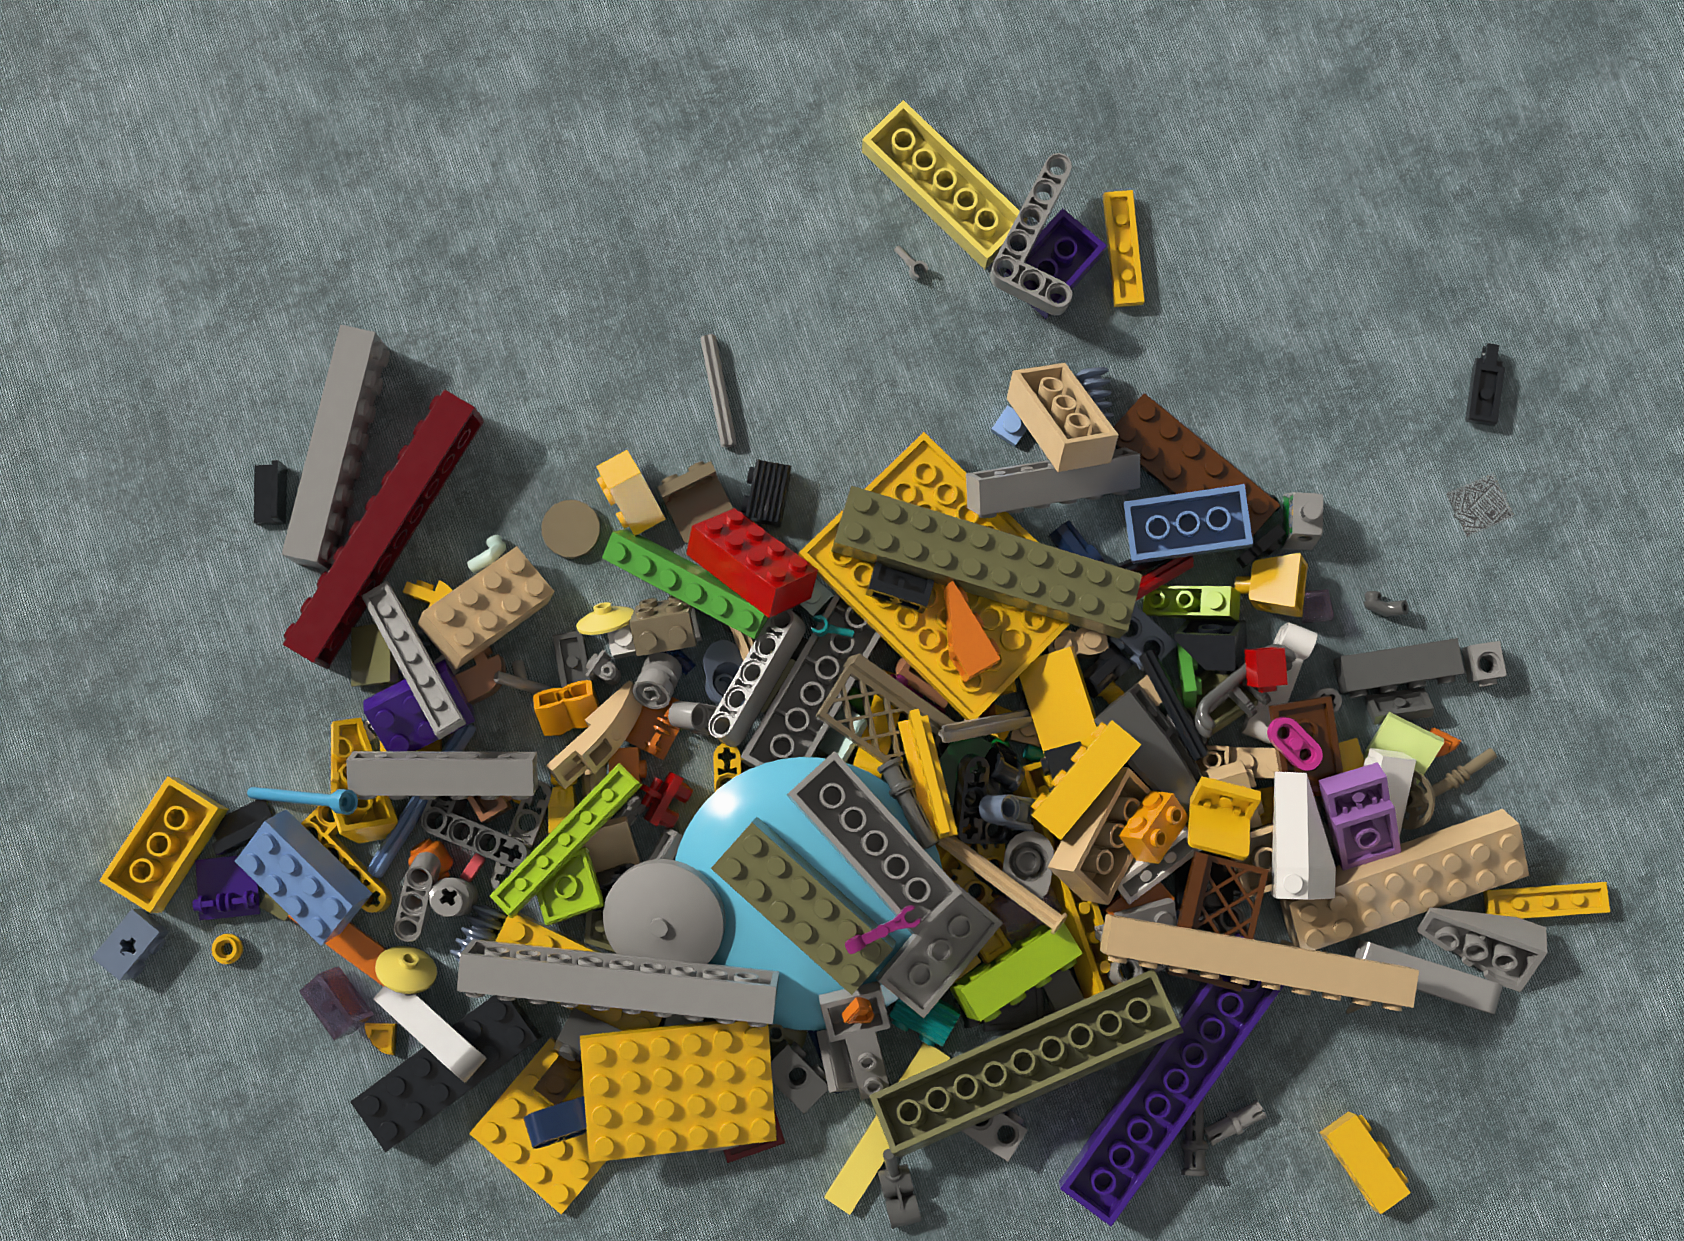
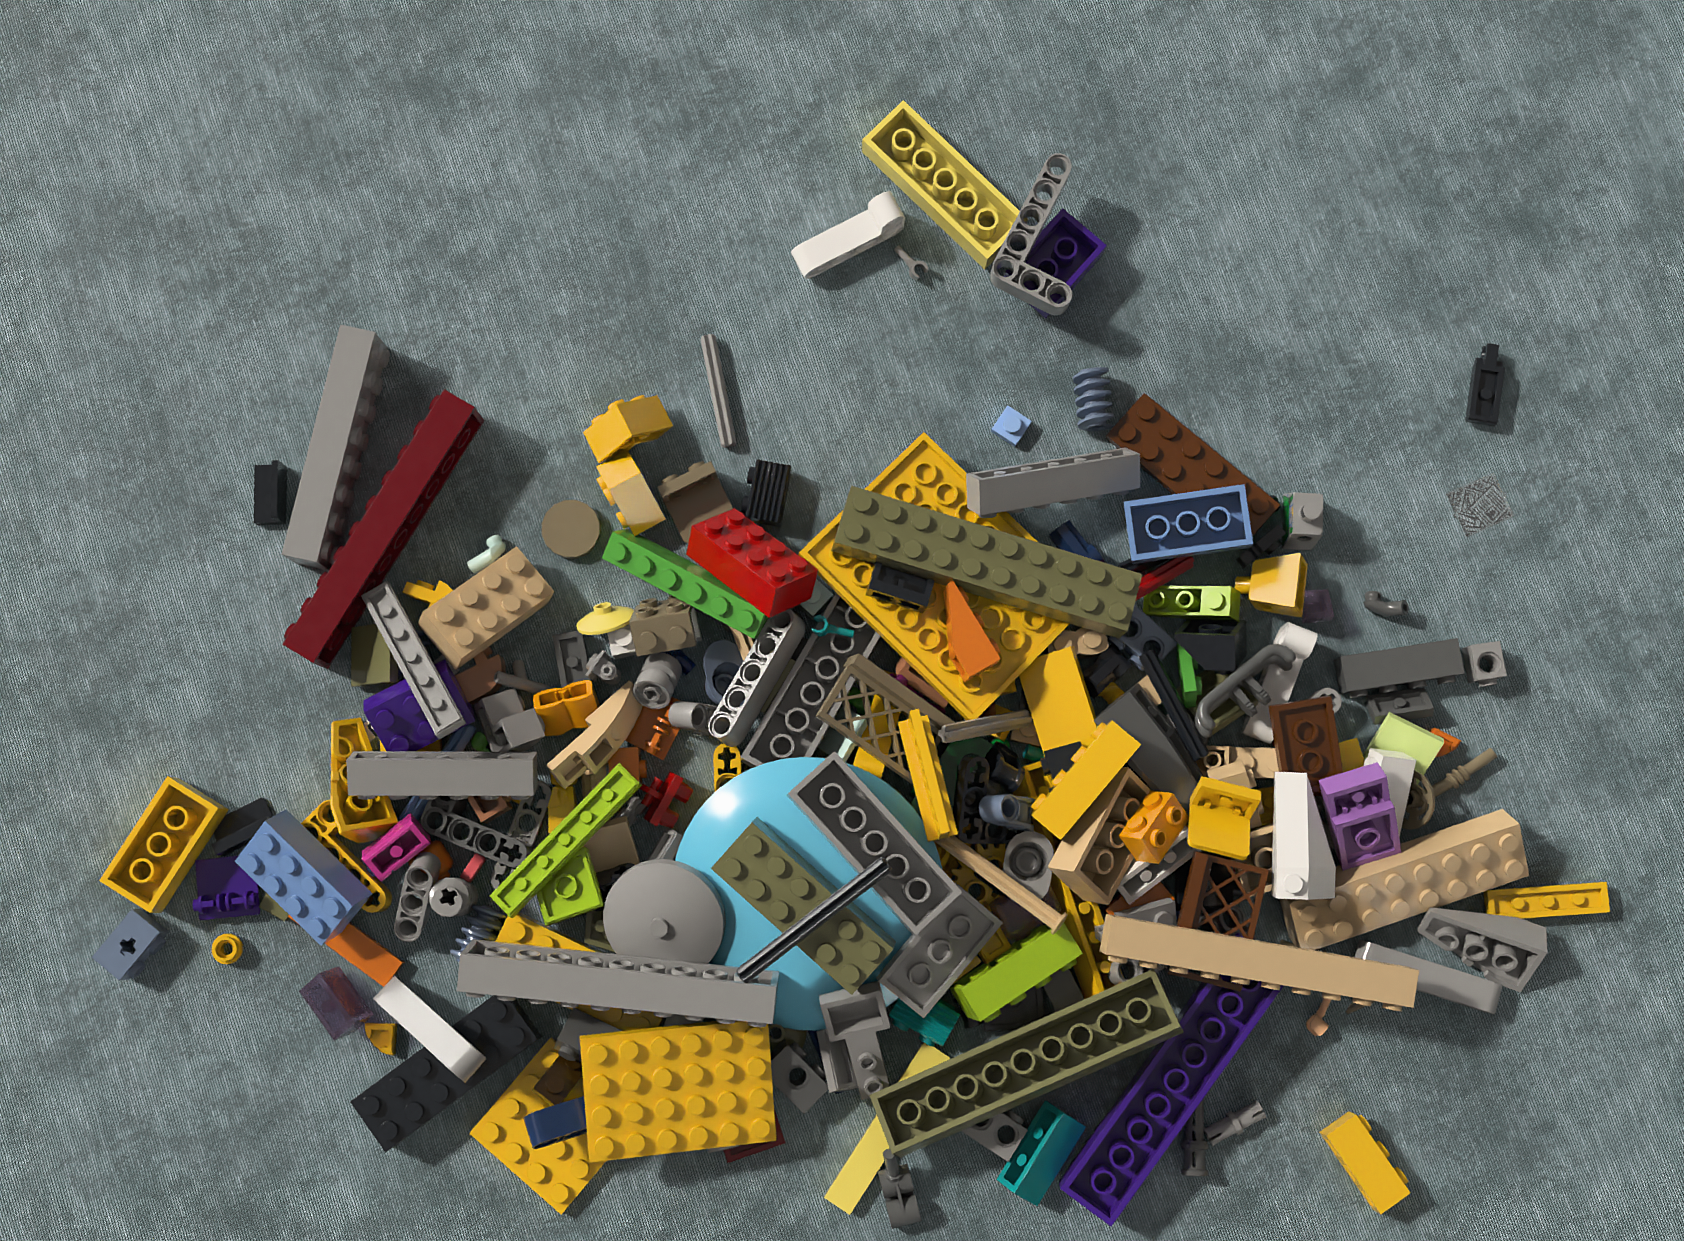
(340, 801): dark azure piece -> none
(395, 847): none -> dark pink brick
(406, 969): light yellow dish -> none
(480, 742): none -> bright green hand
(508, 724): none -> light grey brick
(626, 426): none -> yellow brick
(814, 919): none -> black axle
(850, 237): none -> white beam
(858, 1011): orange tile -> none
(882, 930): magenta piece -> none
(903, 790): dark grey pin -> none
(1041, 1153): none -> teal brick
(1062, 417): tan brick -> none
(1123, 248): yellow plate -> none
(1266, 668): red brick -> none
(1294, 742): dark pink plate -> none
(1315, 1023): none -> light nougat hand

